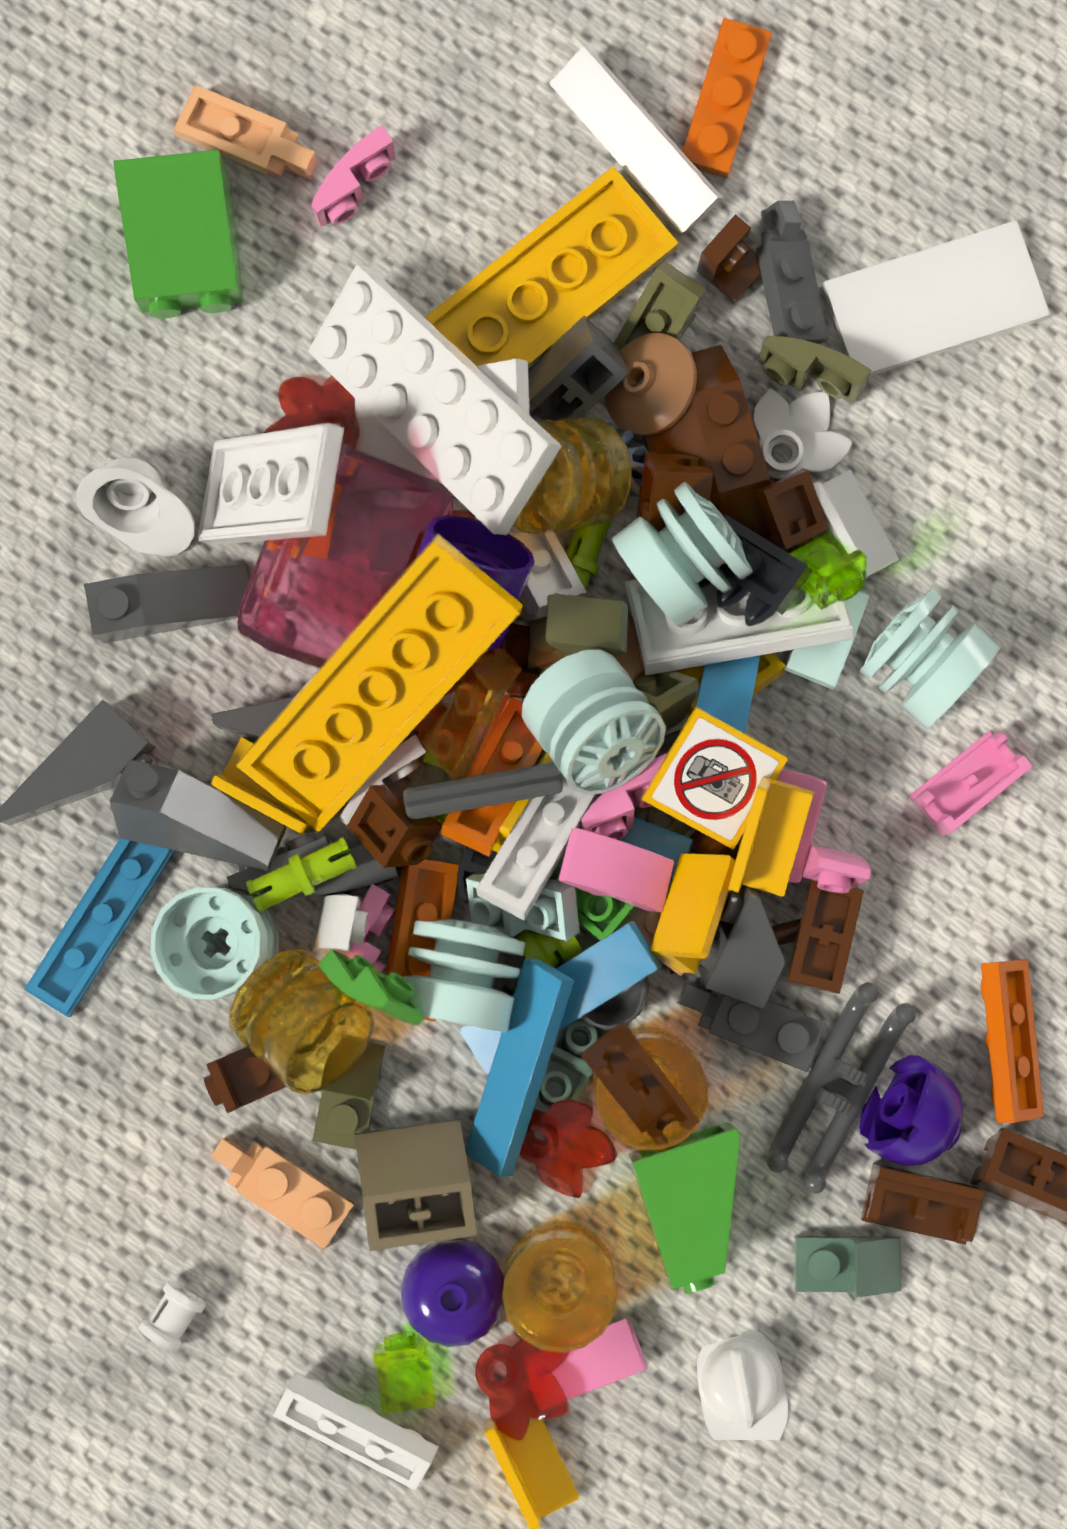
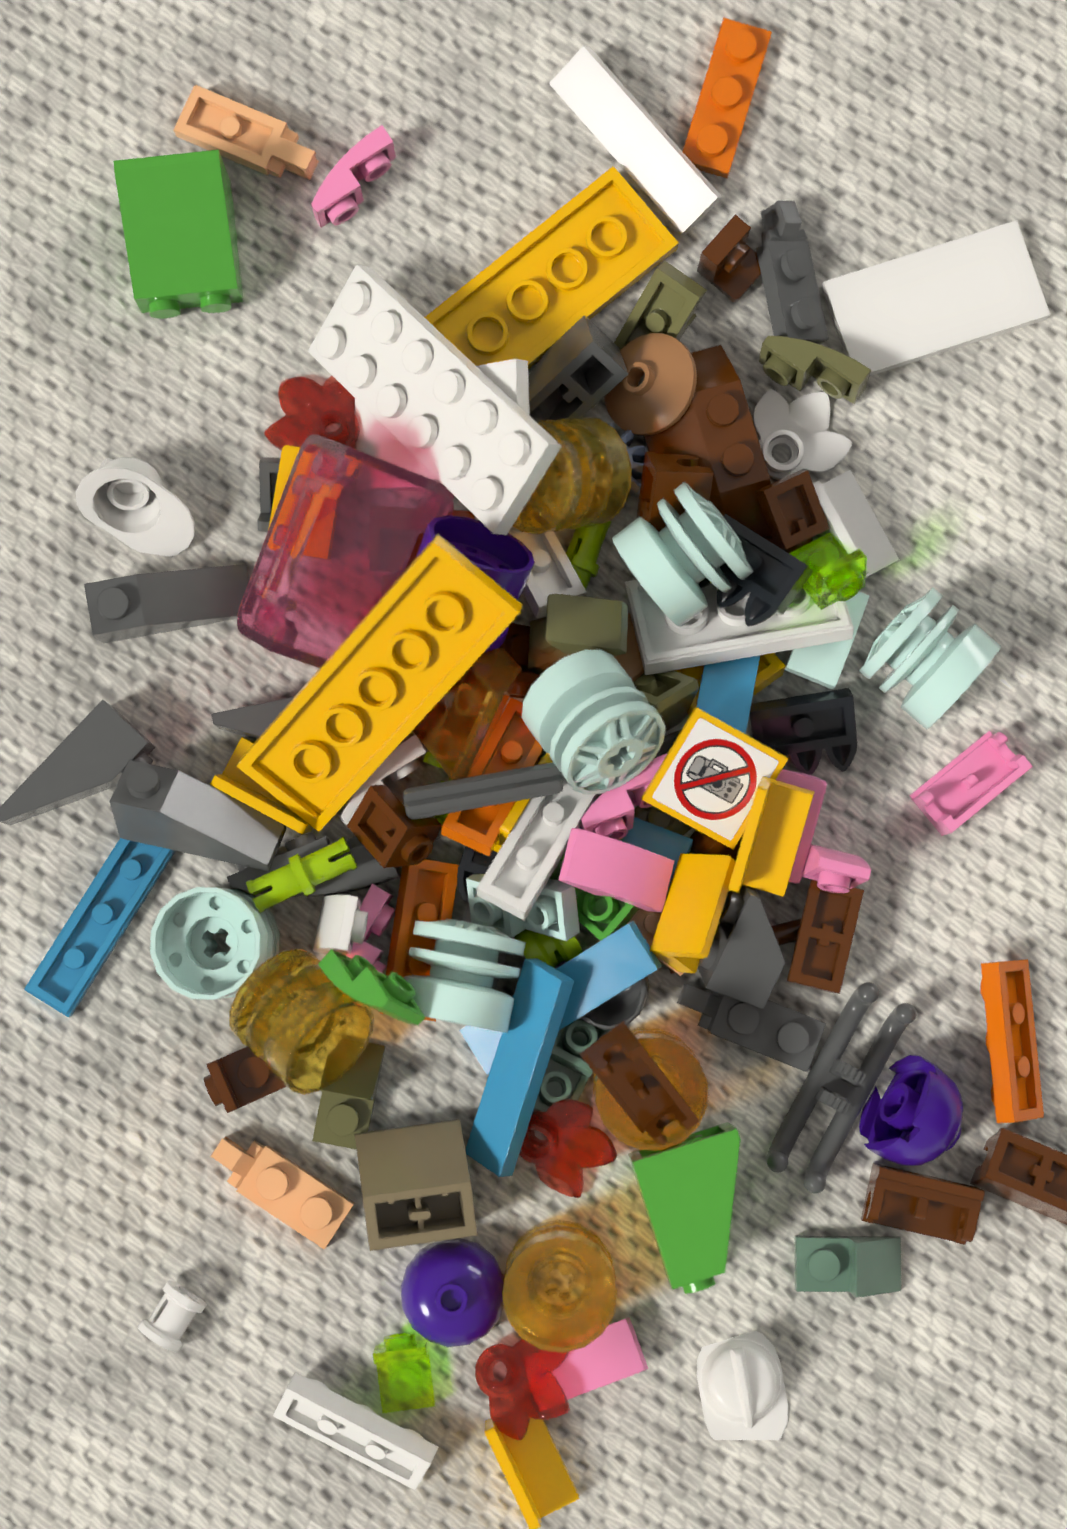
(271, 485): white tile -> none
(806, 726): none -> black plate

